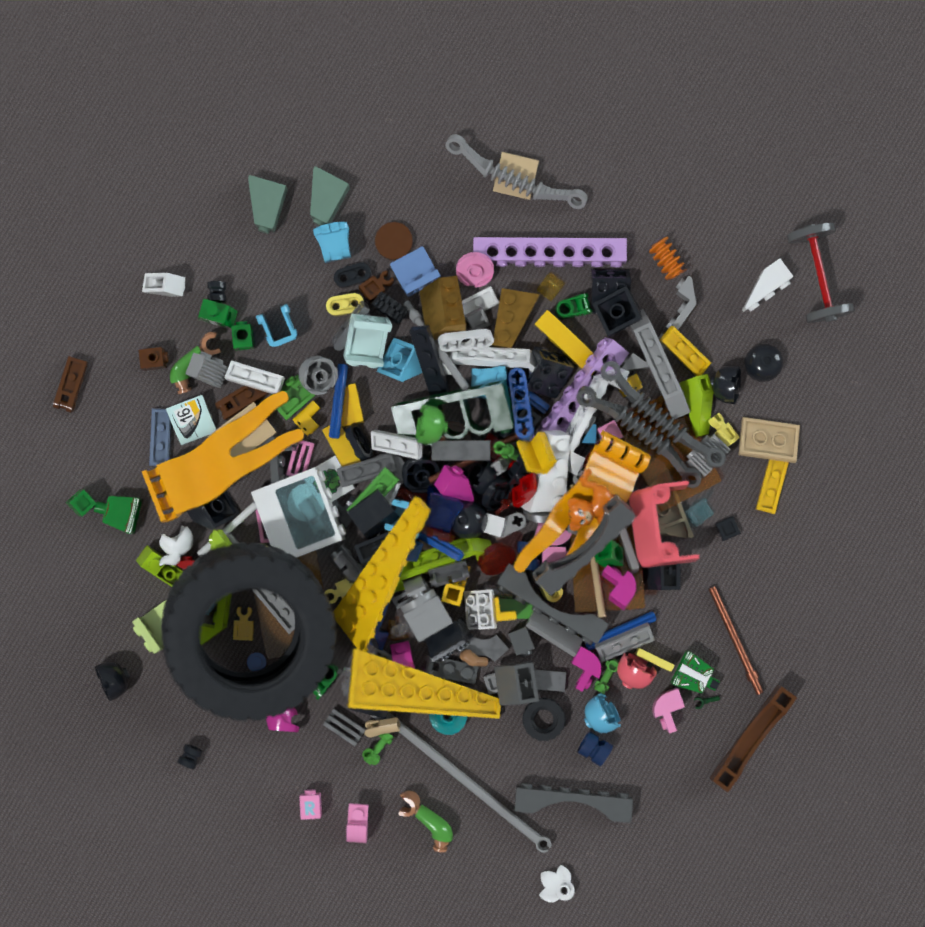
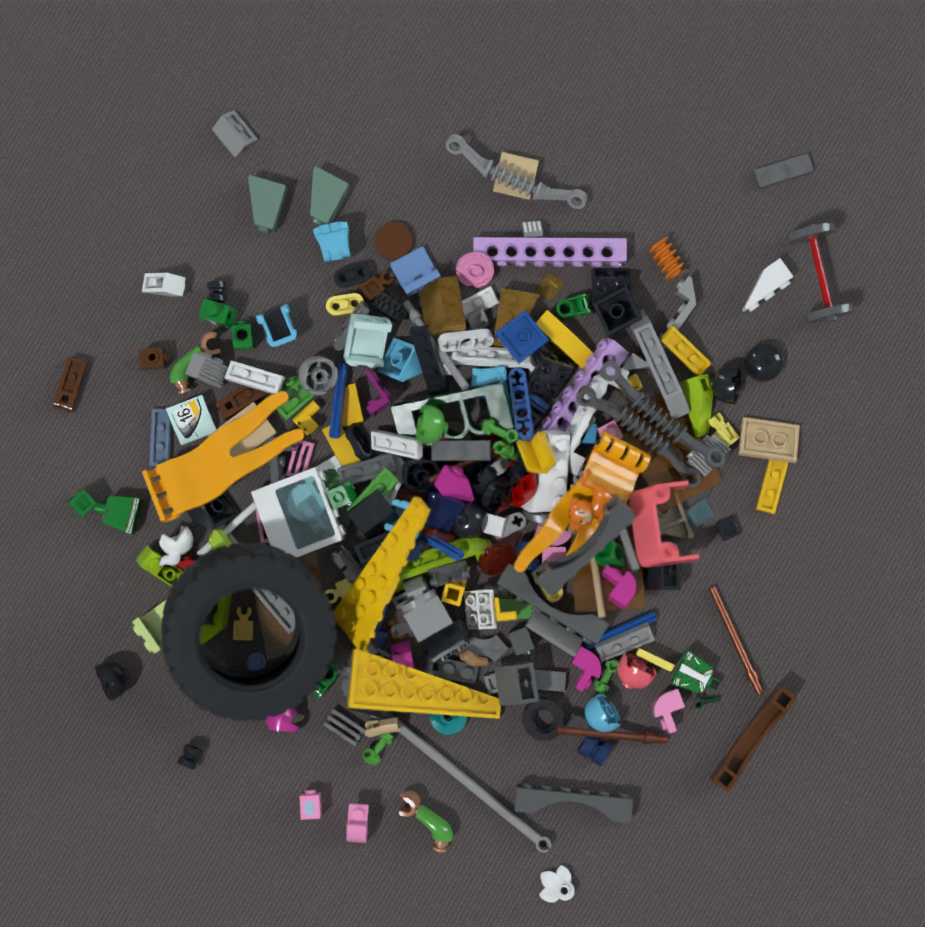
(234, 133): none -> light grey panel
(341, 494): none -> green brick
(377, 405): none -> magenta bracket
(507, 436): none -> bright green bar
(521, 337): none -> blue tile
(532, 229): none -> light grey tile
(646, 738): none -> copper bar
(783, 171): none -> flat silver tile

